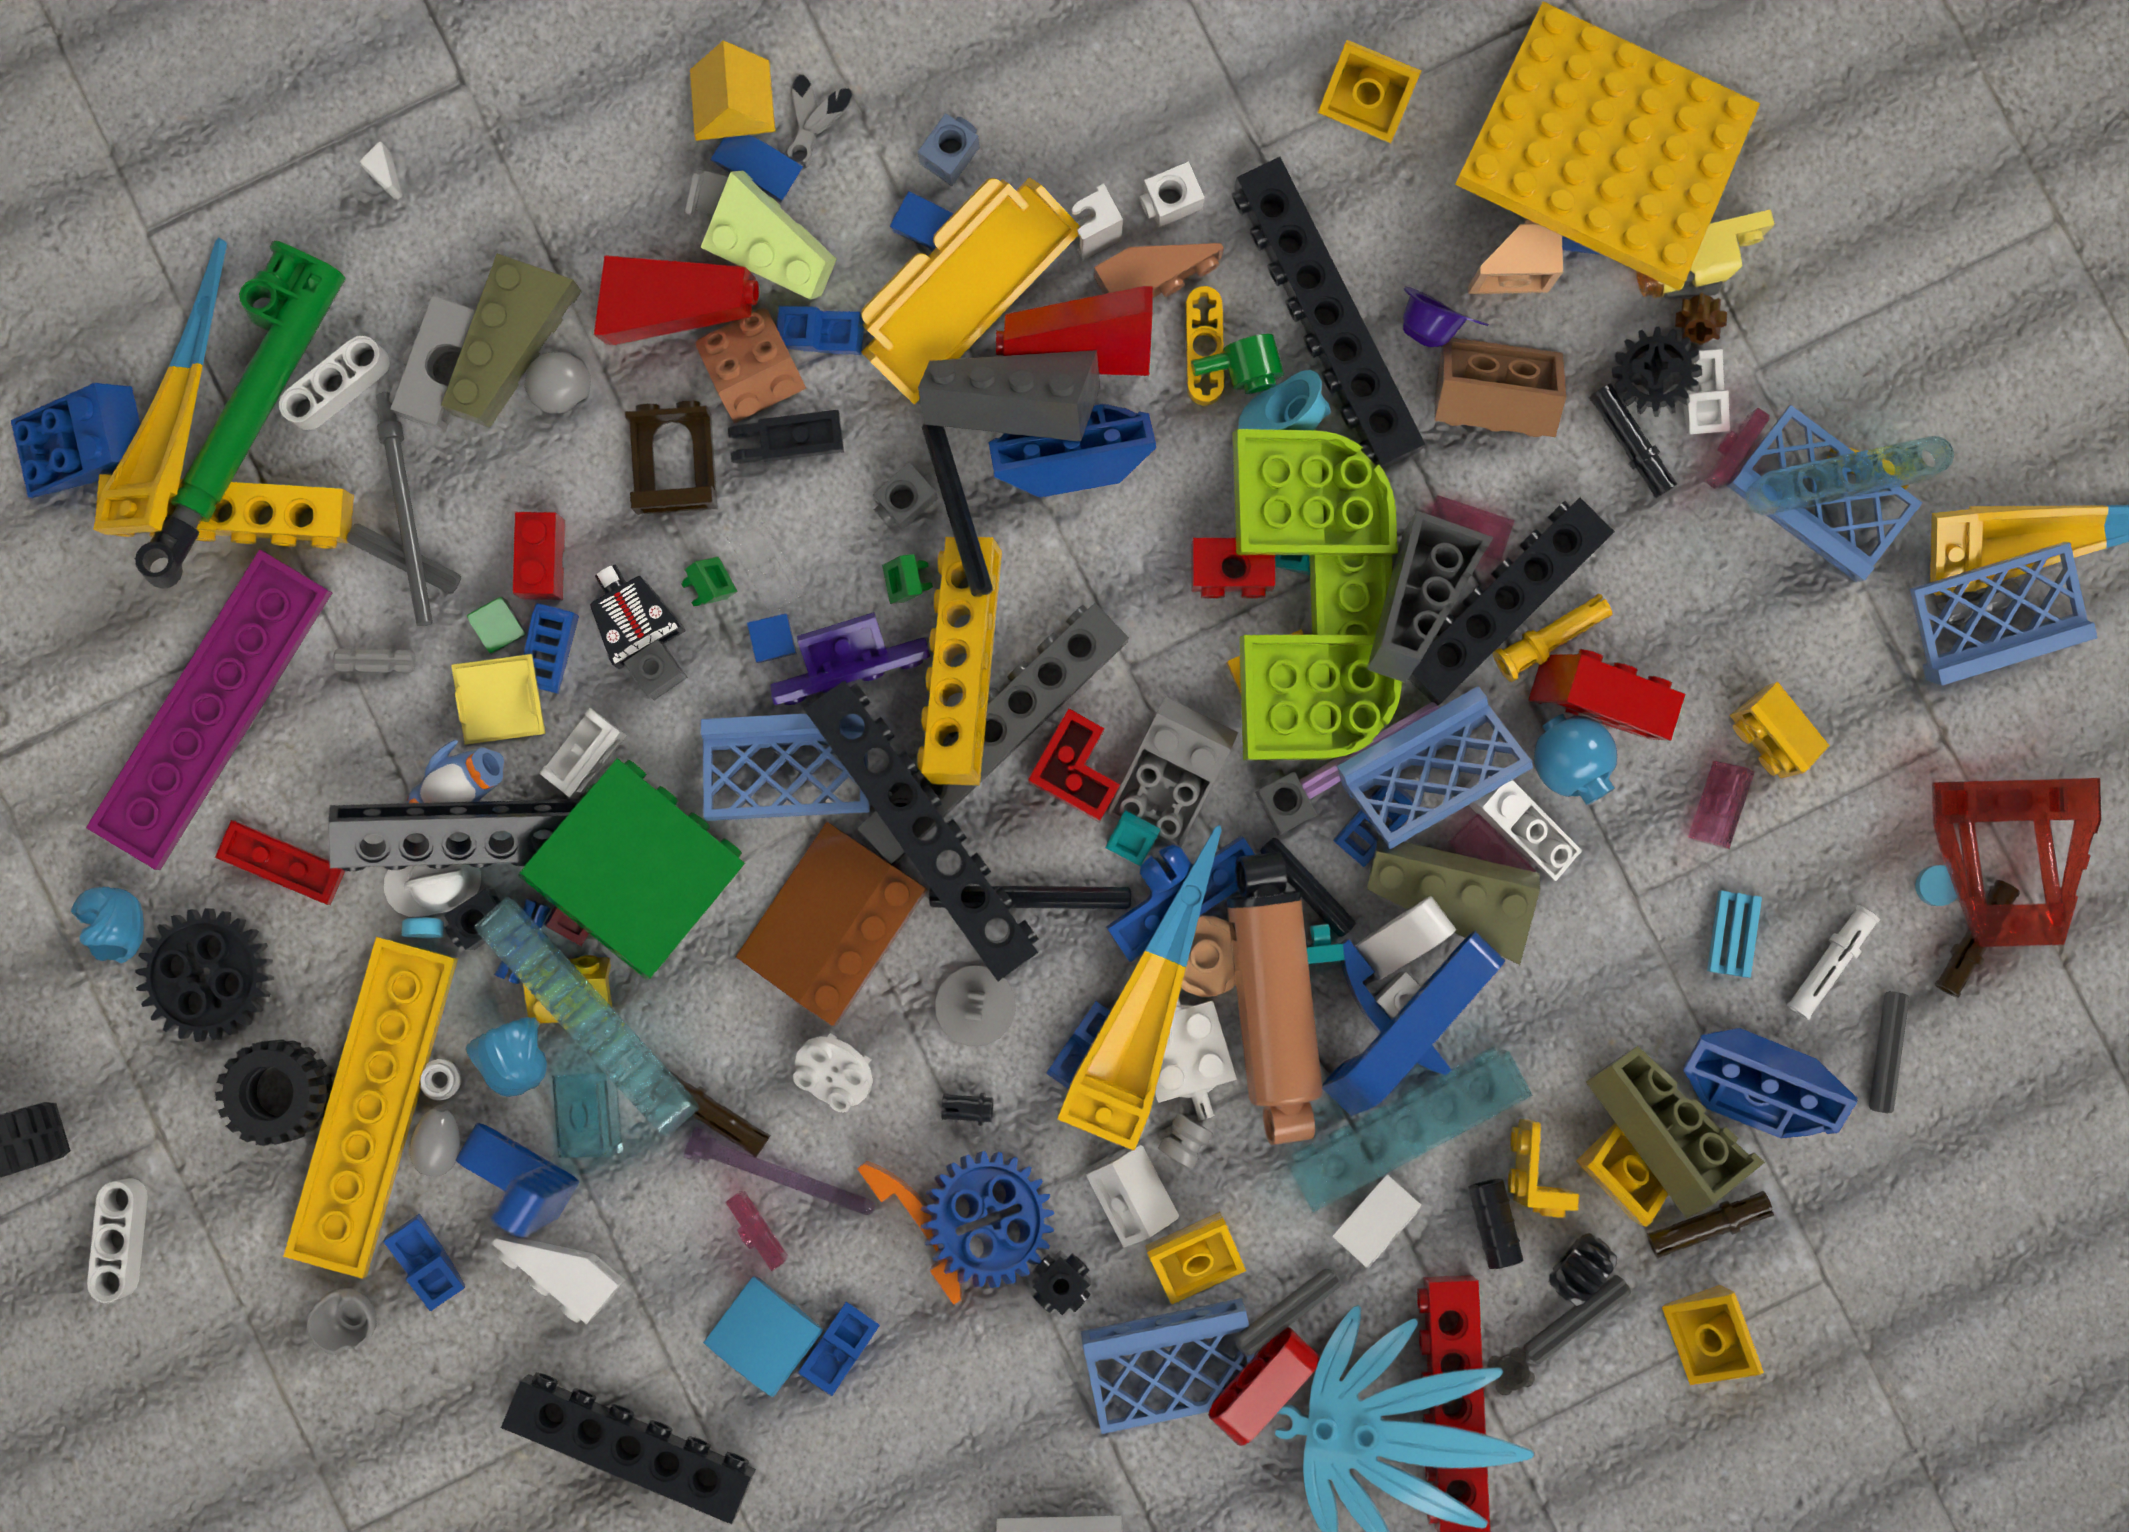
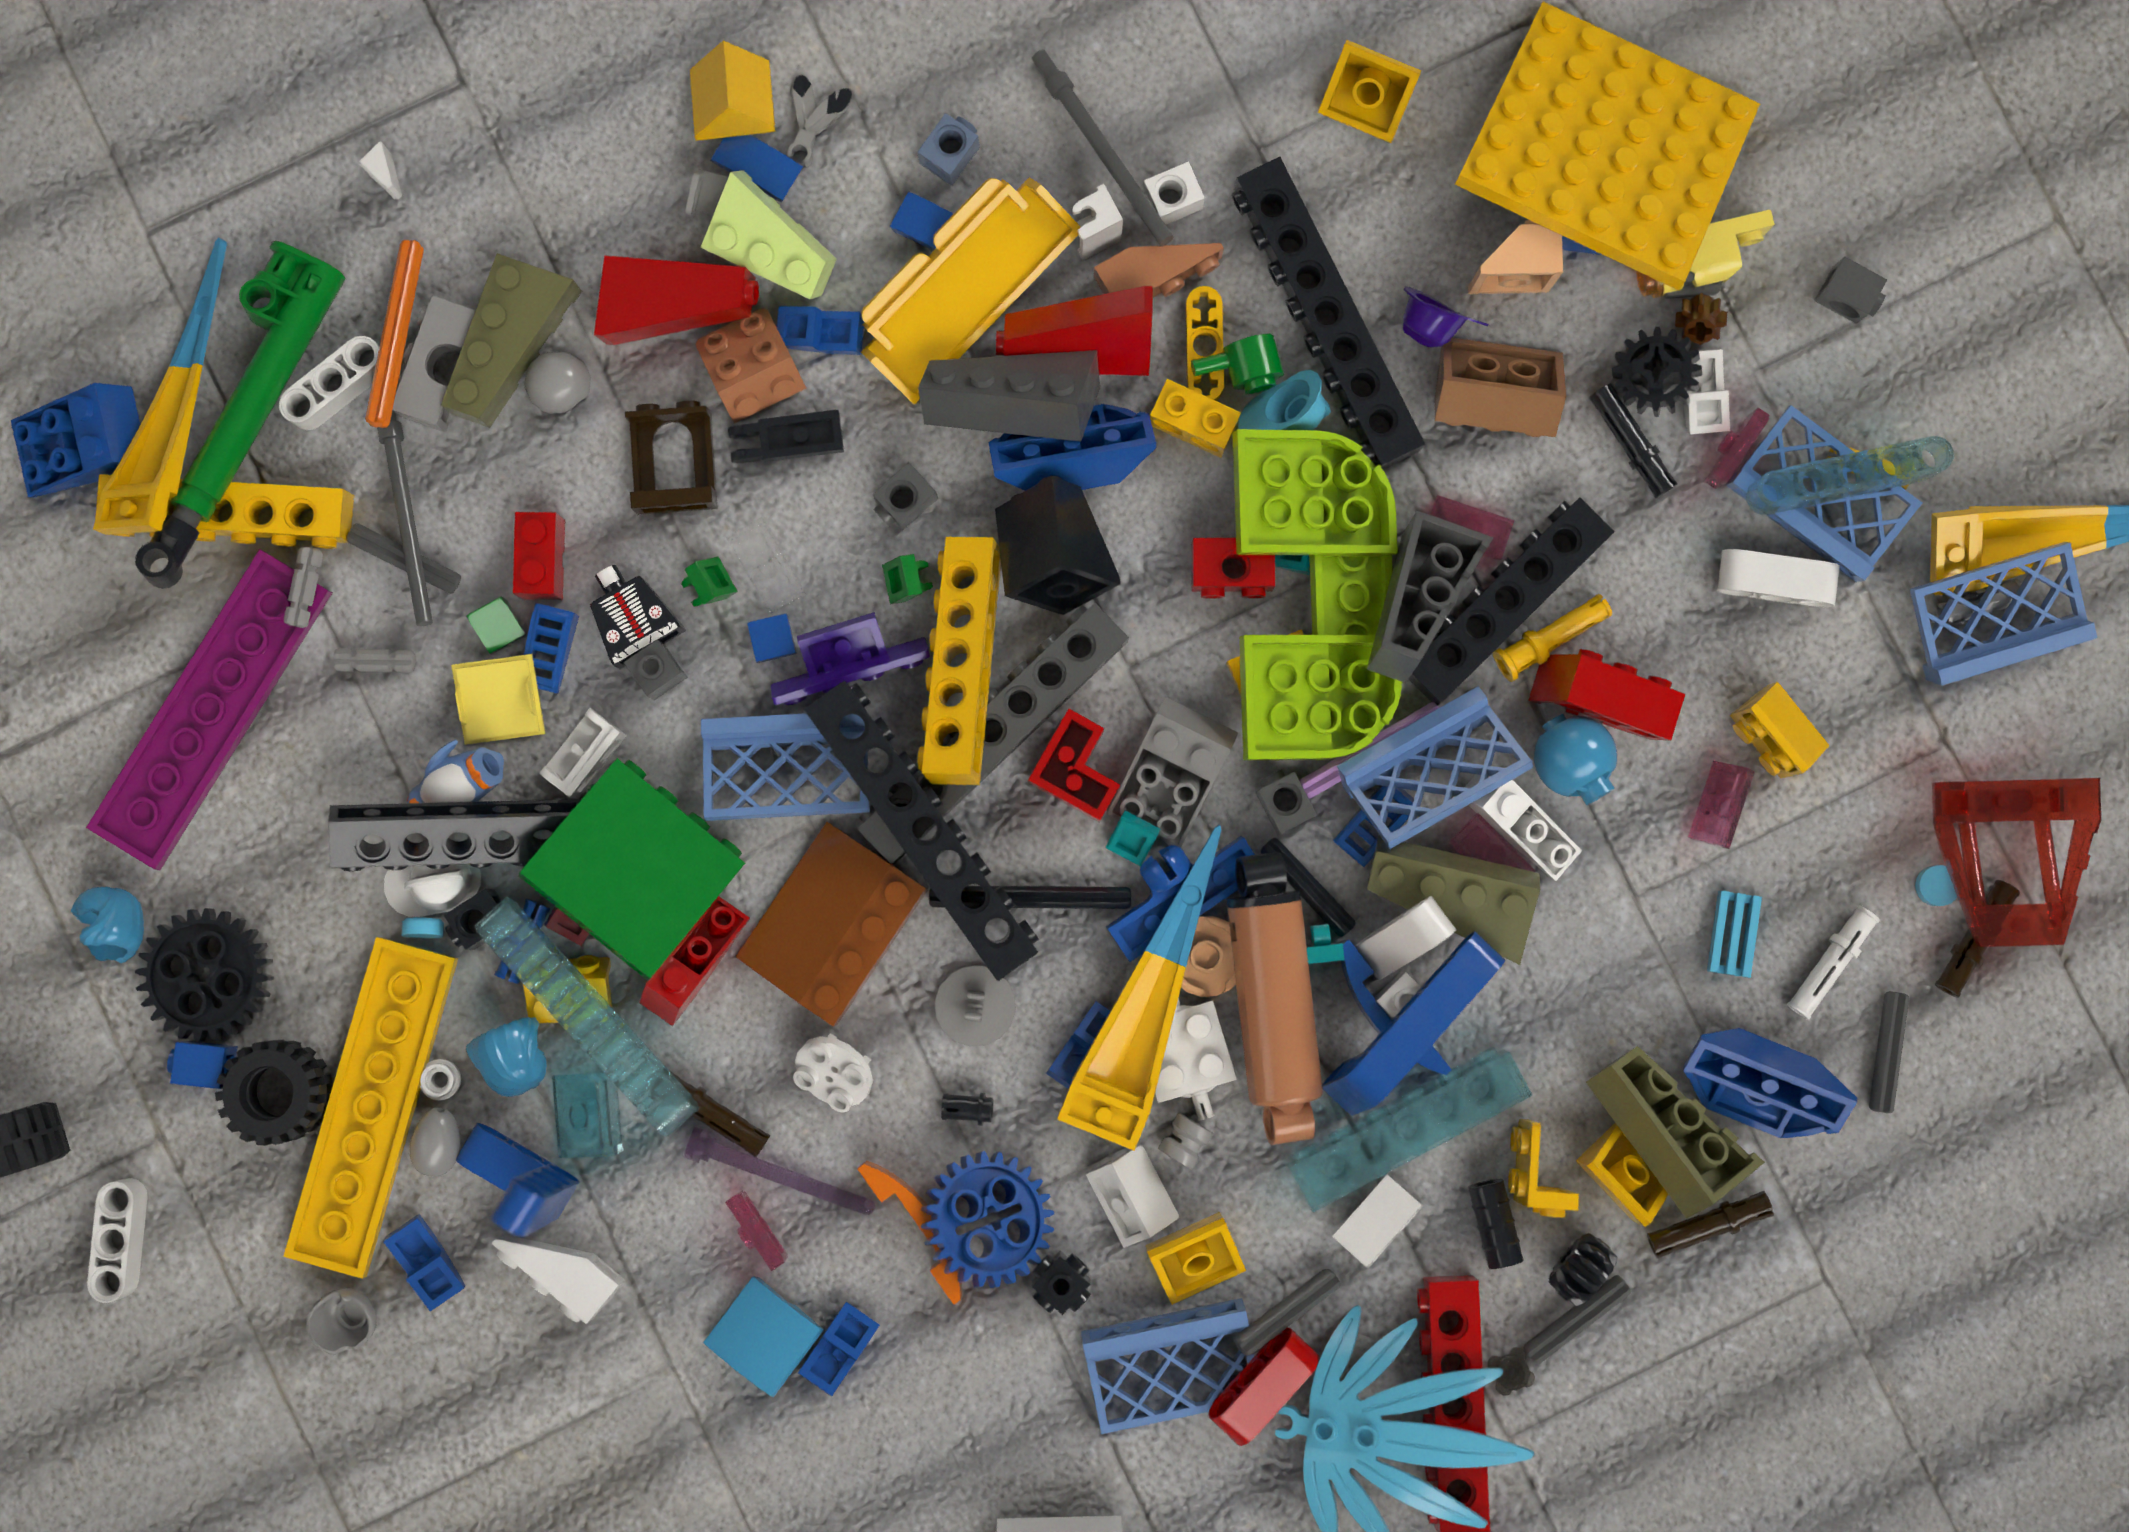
(199, 1063): none -> blue brick
(279, 862): red tile -> none
(303, 587): none -> light grey axle
(394, 334): none -> orange axle
(529, 1420): black brick -> none
(693, 961): none -> red slope
(957, 510): black axle -> none
(1053, 548): none -> black slope
(1062, 89): none -> dark grey bar
(1194, 418): none -> yellow brick
(1712, 1336): yellow slope -> none
(1778, 578): none -> white beam
(1852, 291): none -> dark grey brick

